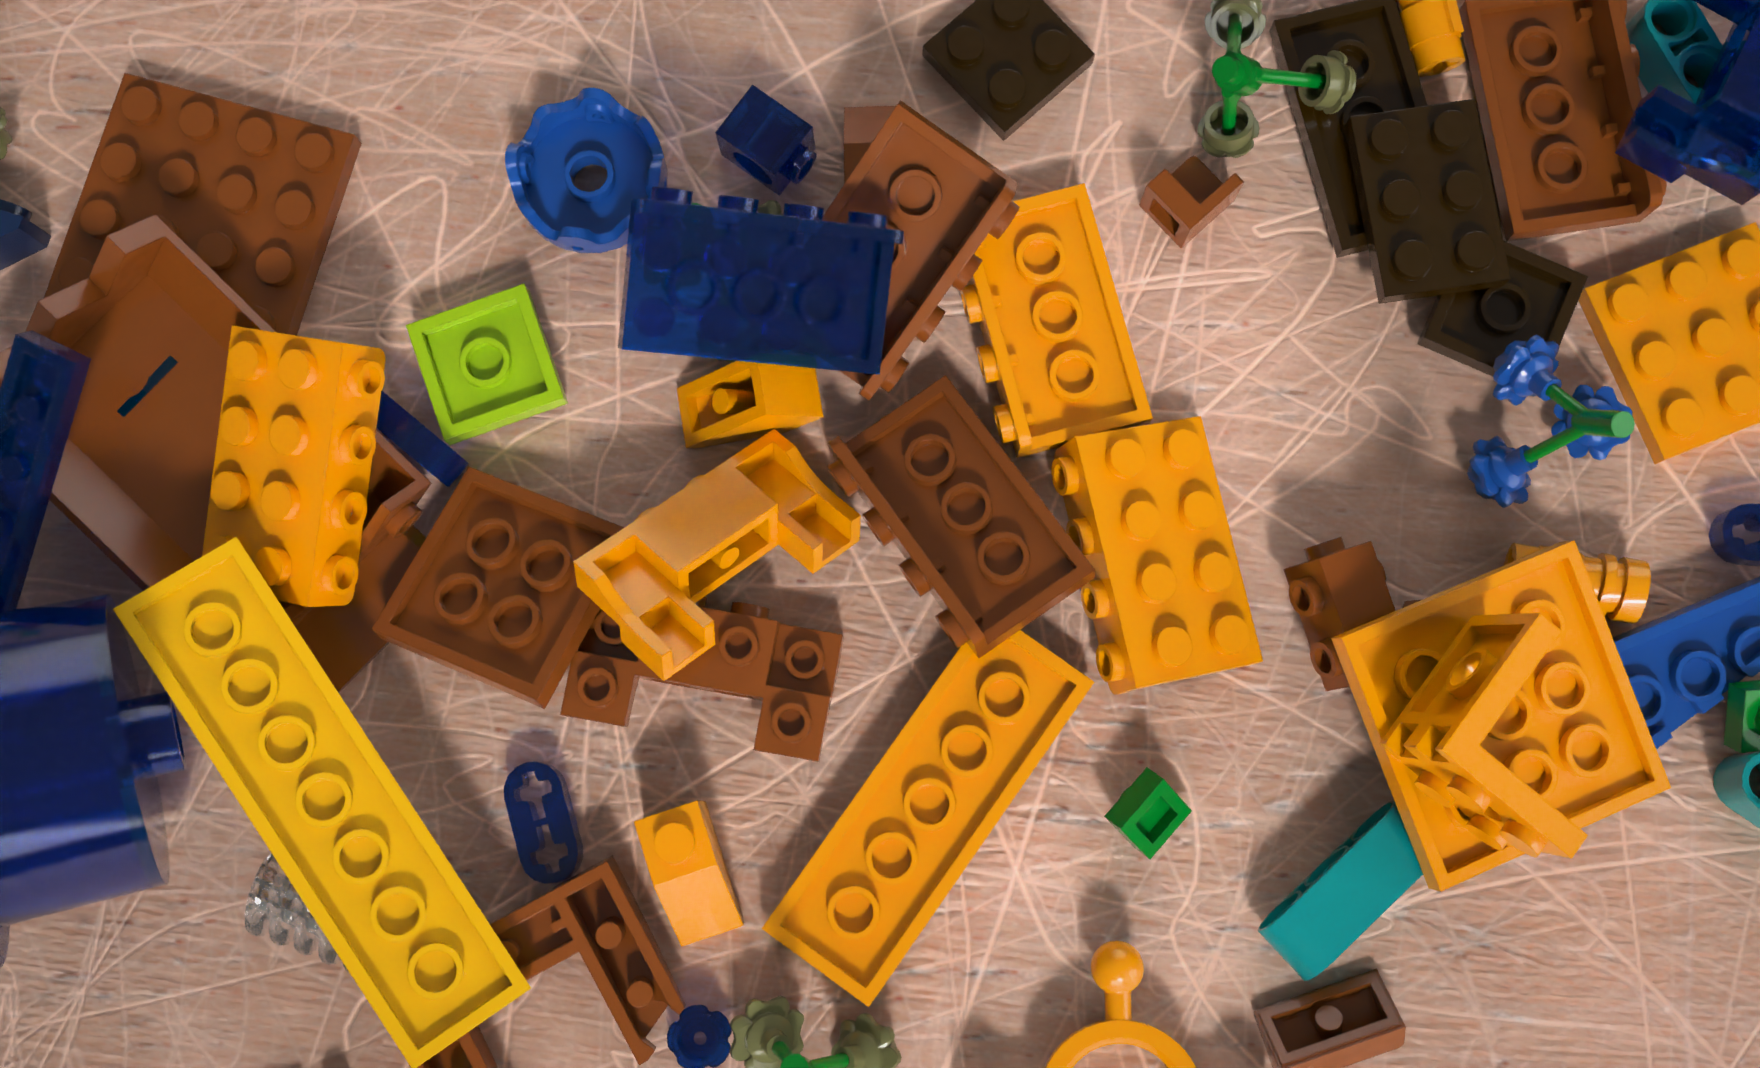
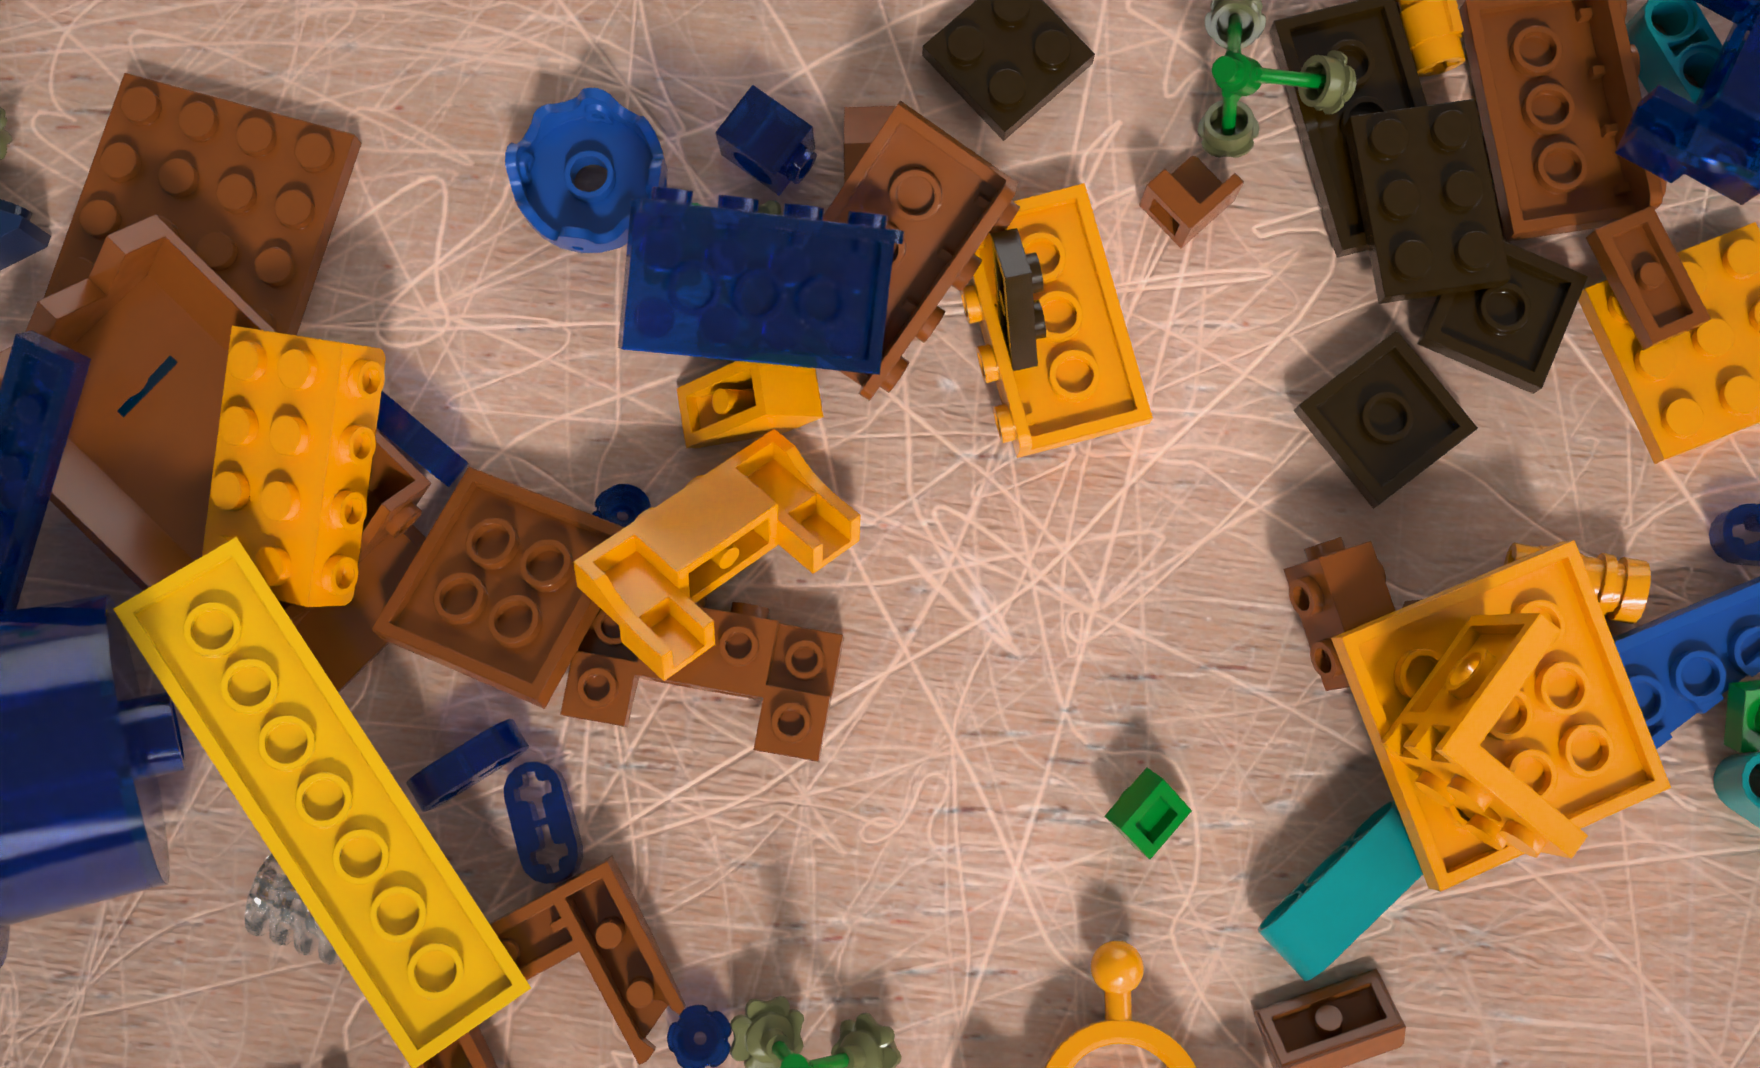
(467, 765): none -> clear blue beam
(486, 364): lime plate -> none
(618, 499): none -> clear blue plate
(689, 871): light orange slope -> none
(926, 811): light orange plate -> none
(960, 517): dark orange bracket -> none
(1019, 315): none -> dark brown plate
(1161, 551): light orange bracket -> none
(1385, 419): none -> dark brown plate
(1586, 421): blue plant -> none
(1647, 278): none -> dark orange plate

